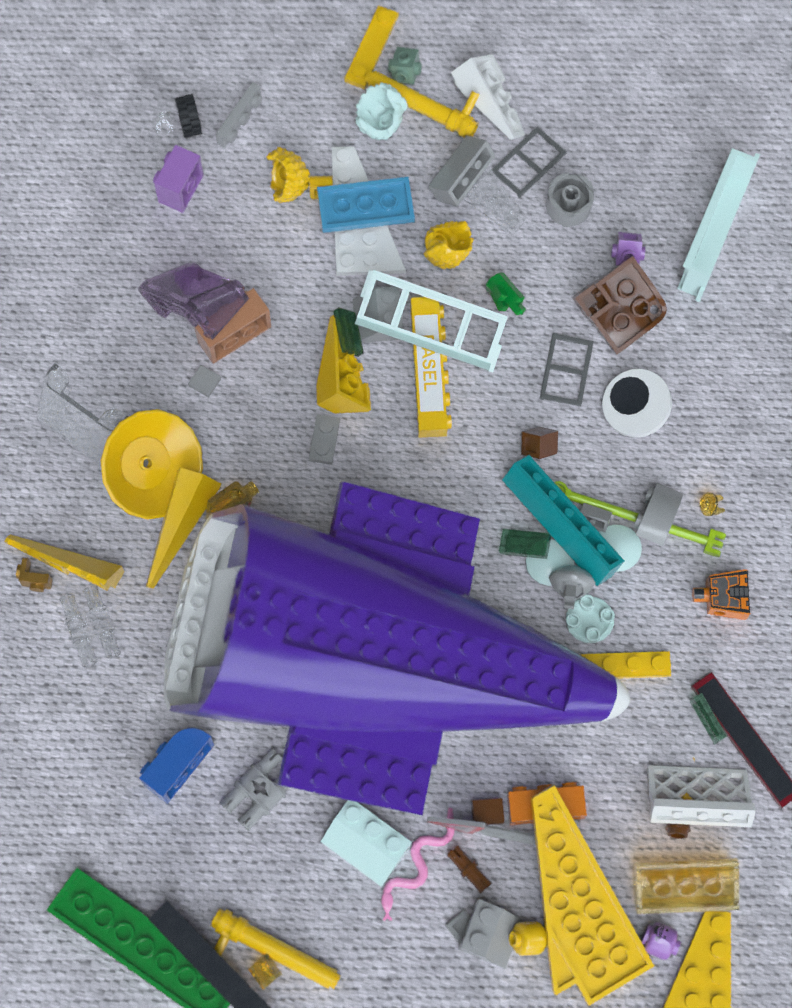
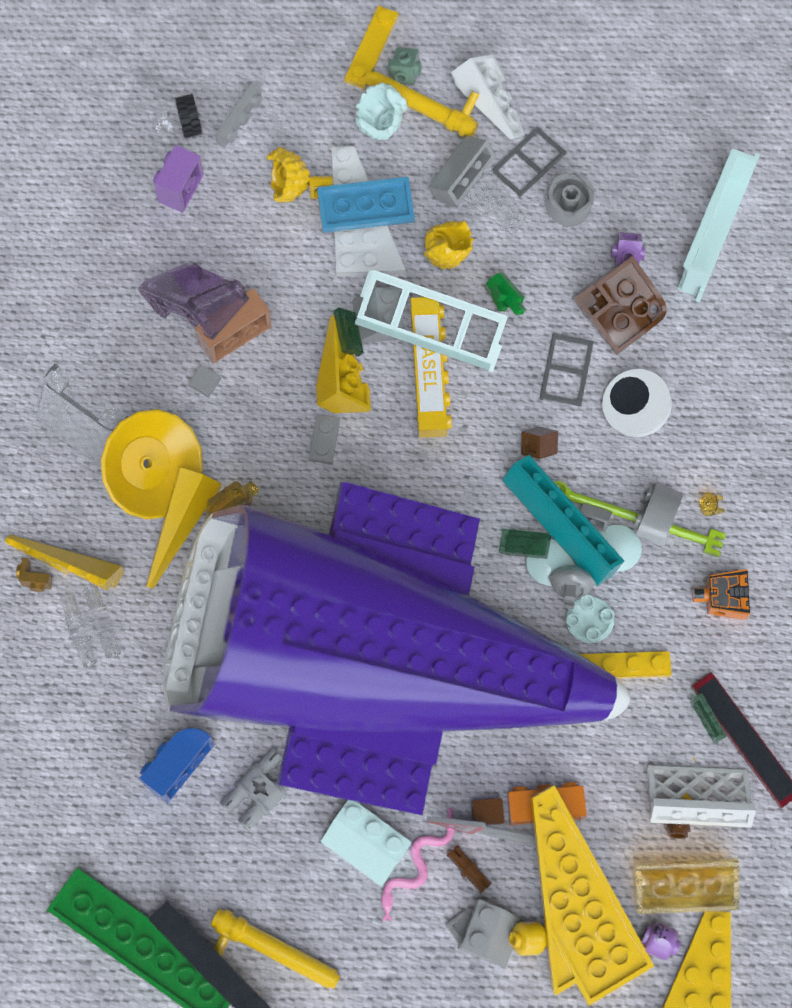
(265, 971): clear yellow plate -> none

